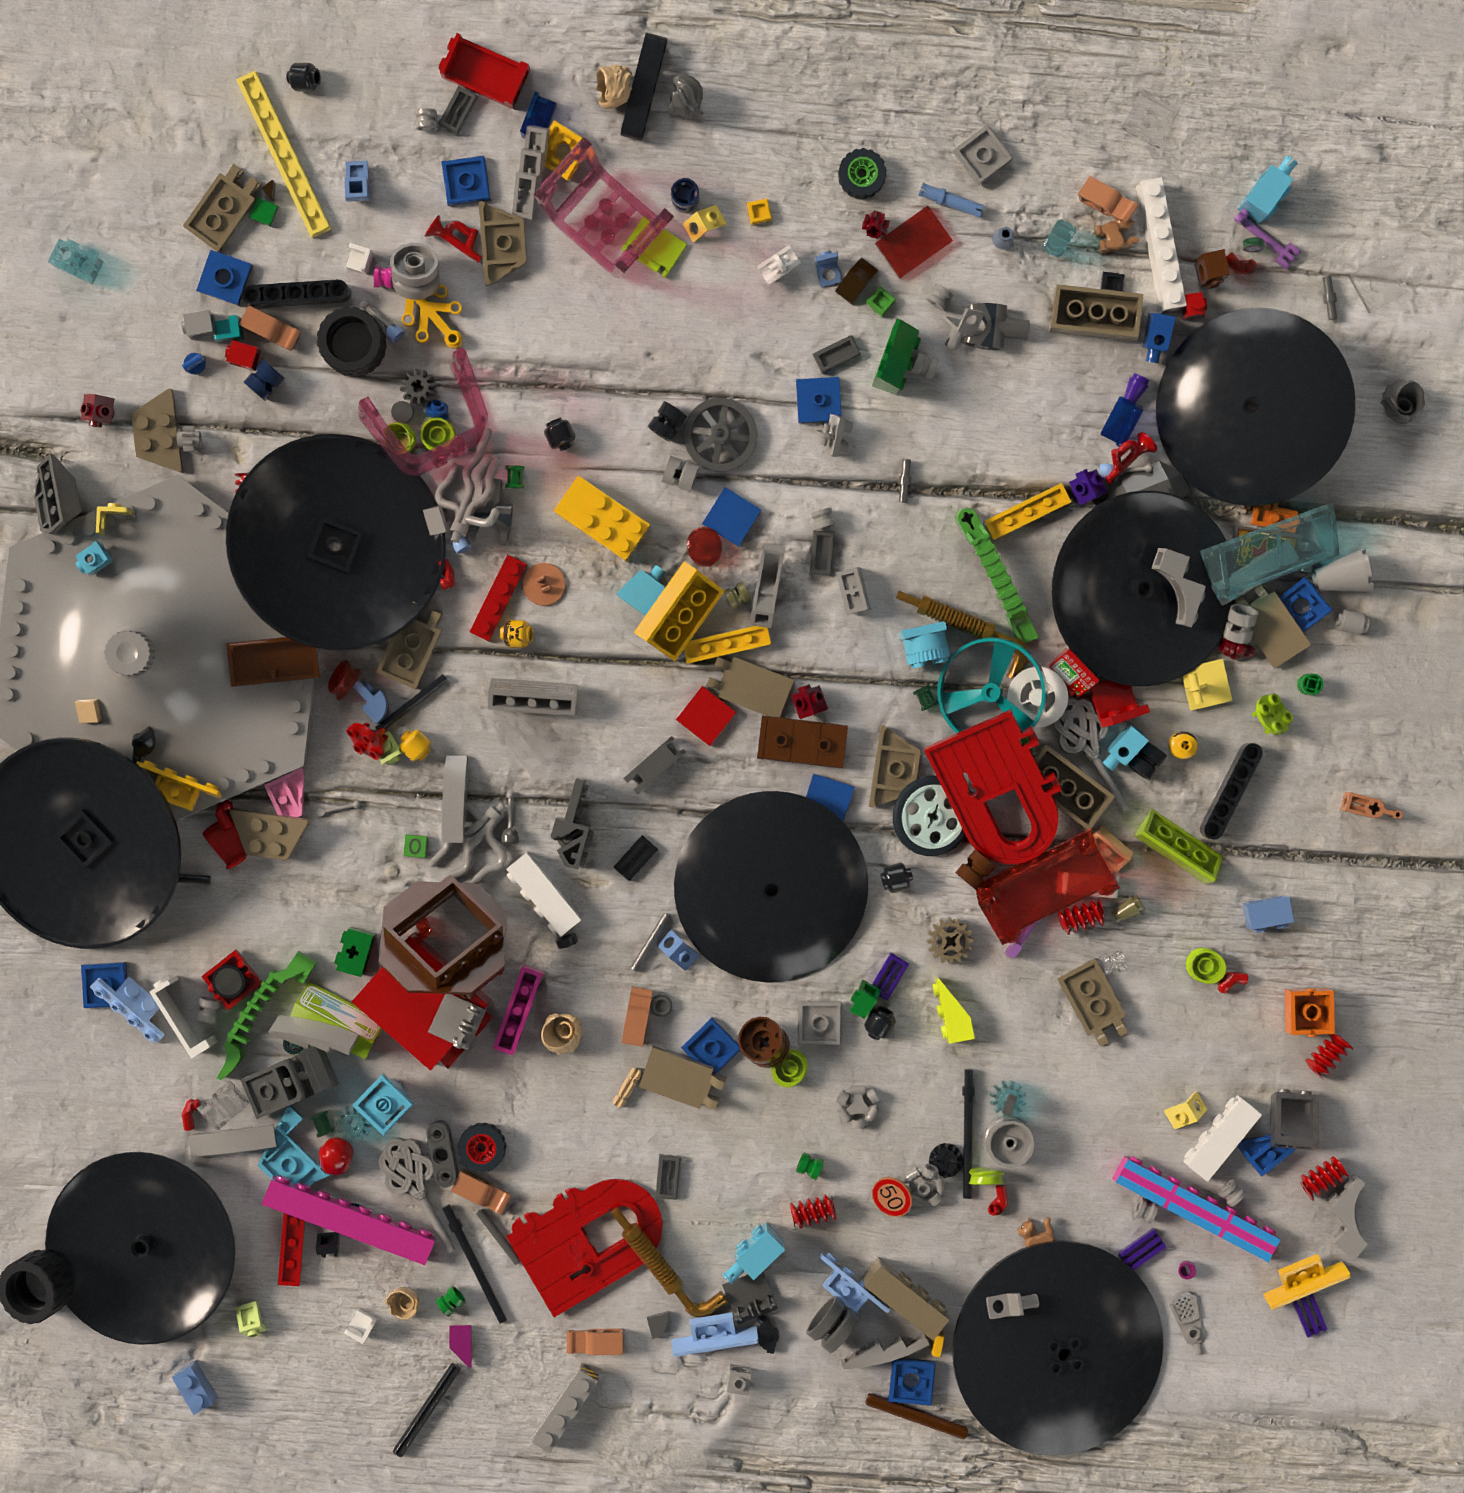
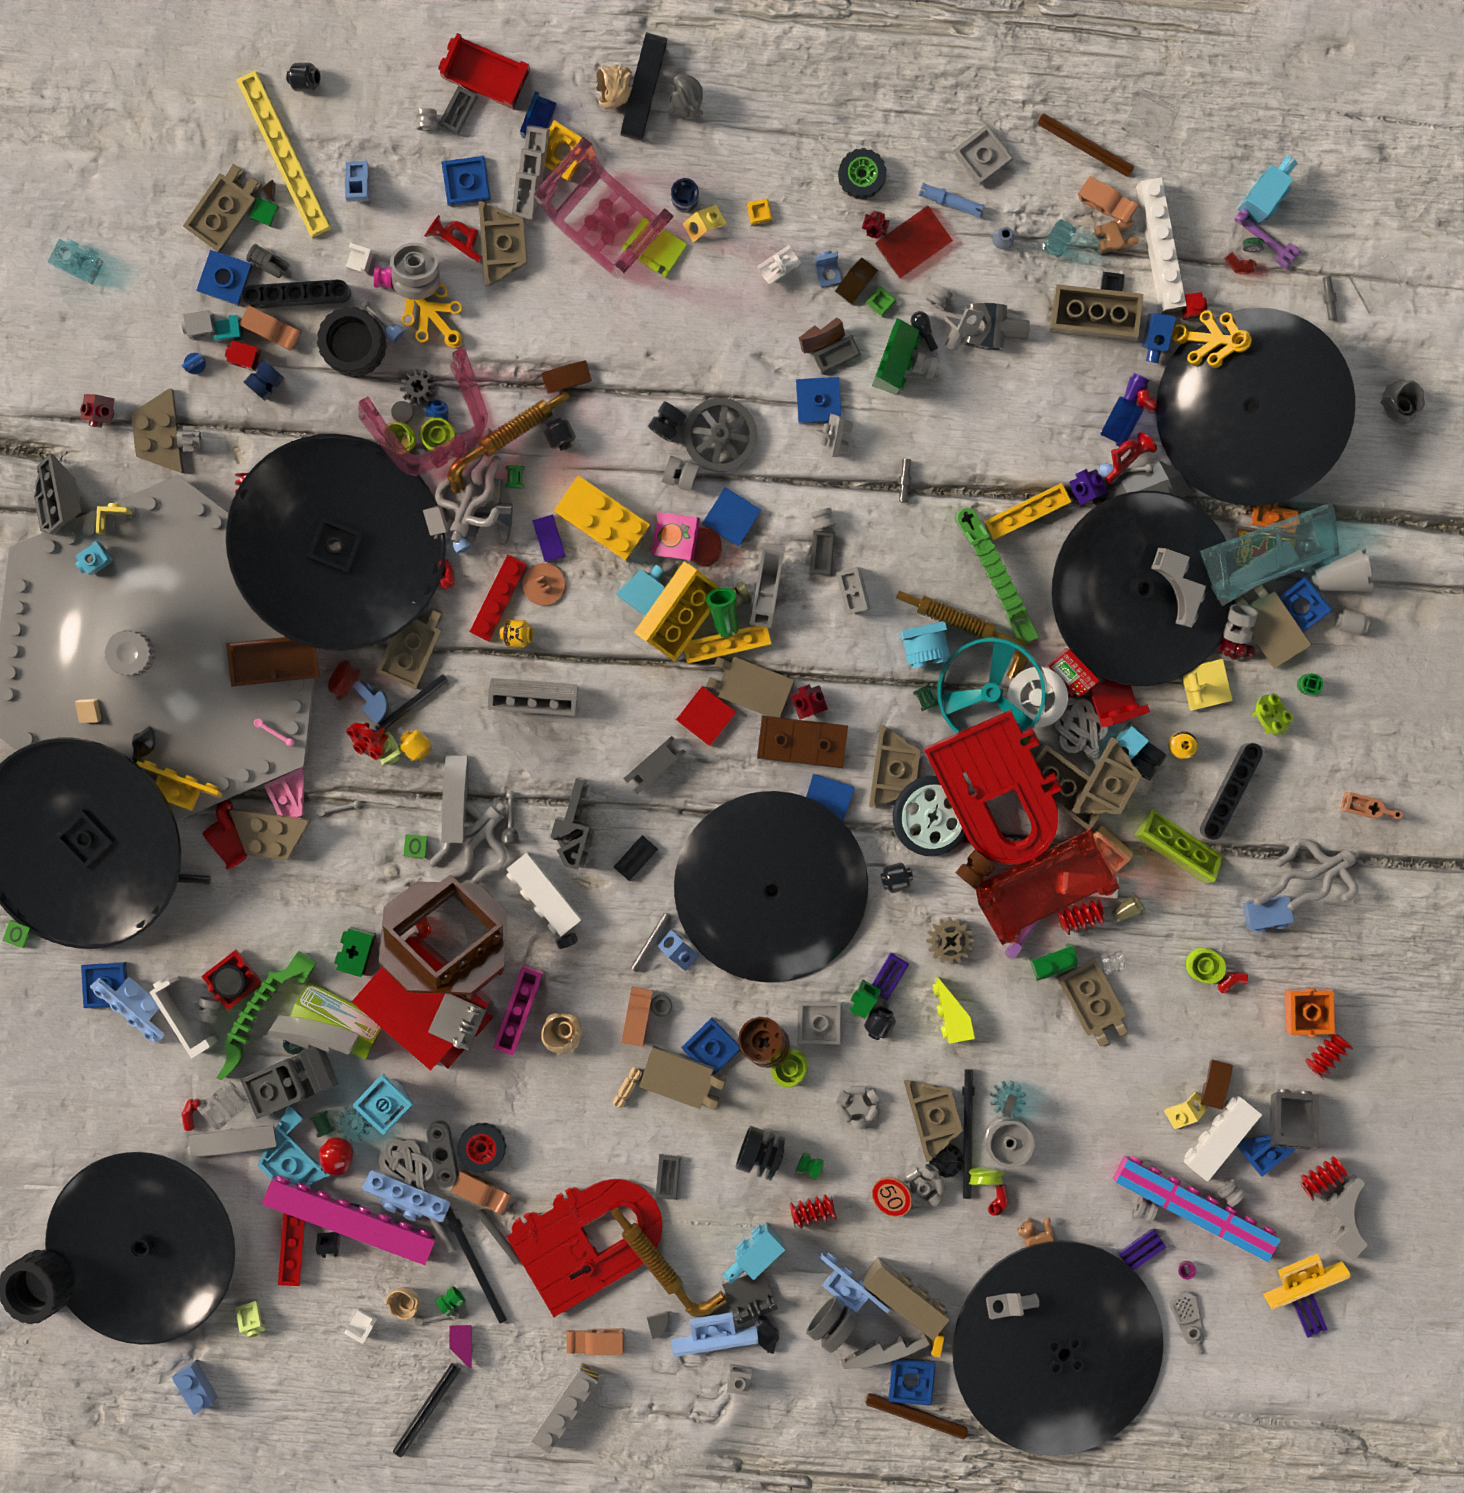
(16, 934): none -> bright green tile
(258, 723): none -> bright pink hinge
(267, 261): none -> dark grey hinge
(405, 1198): none -> light blue bracket
(420, 1320): none -> light grey hinge
(503, 436): none -> pearl gold piece
(549, 538): none -> dark purple tile
(566, 377): none -> reddish brown slope
(675, 536): none -> tile
(723, 610): none -> green plant
(760, 1153): none -> black wheel
(818, 339): none -> reddish brown slope
(921, 321): none -> black piece
(934, 1116): none -> dark tan wing
(1054, 962): none -> green window
(1085, 145): none -> reddish brown axle
(1109, 783): none -> dark tan wing
(1146, 401): none -> red arm
(1212, 268): reddish brown brick -> none
(1214, 339): none -> yellow plant
(1217, 1084): none -> reddish brown slope
(1335, 865): none -> light grey plant

